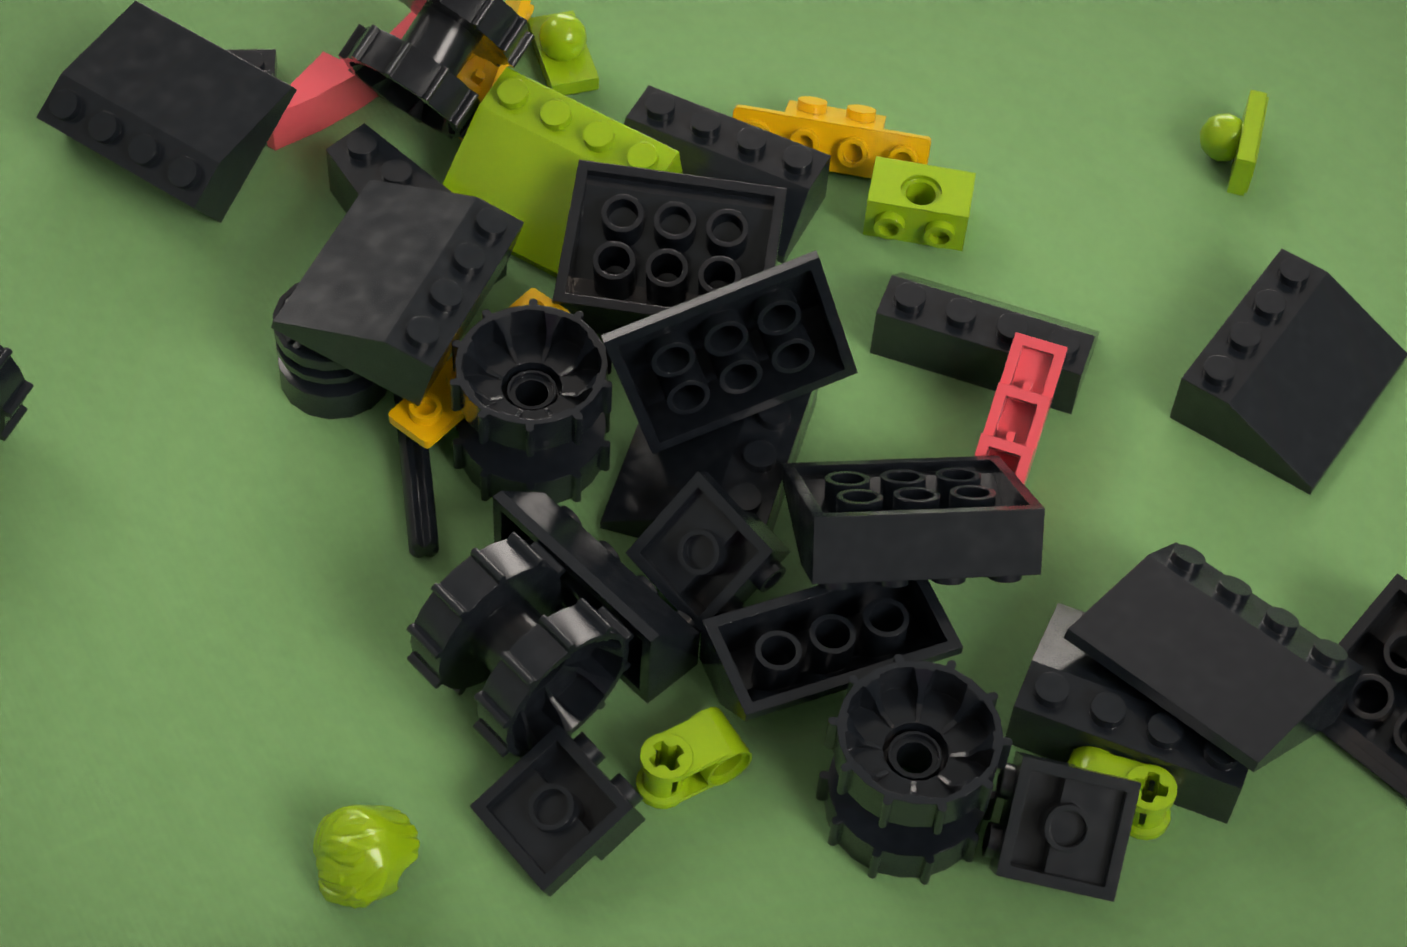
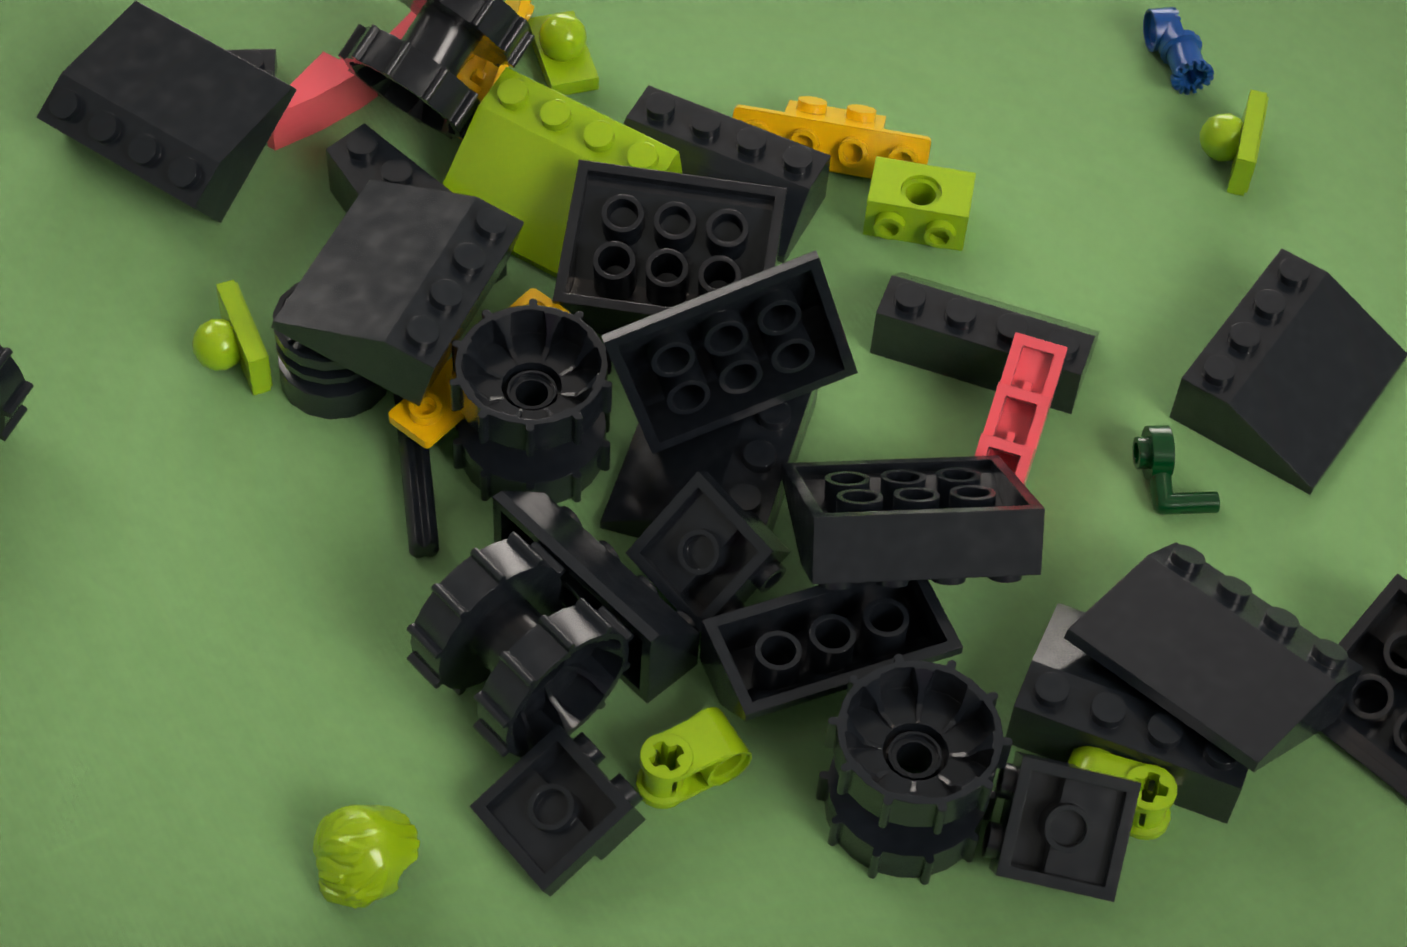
(233, 340): none -> lime tile
(1156, 457): none -> dark green plate
(1177, 48): none -> blue connector

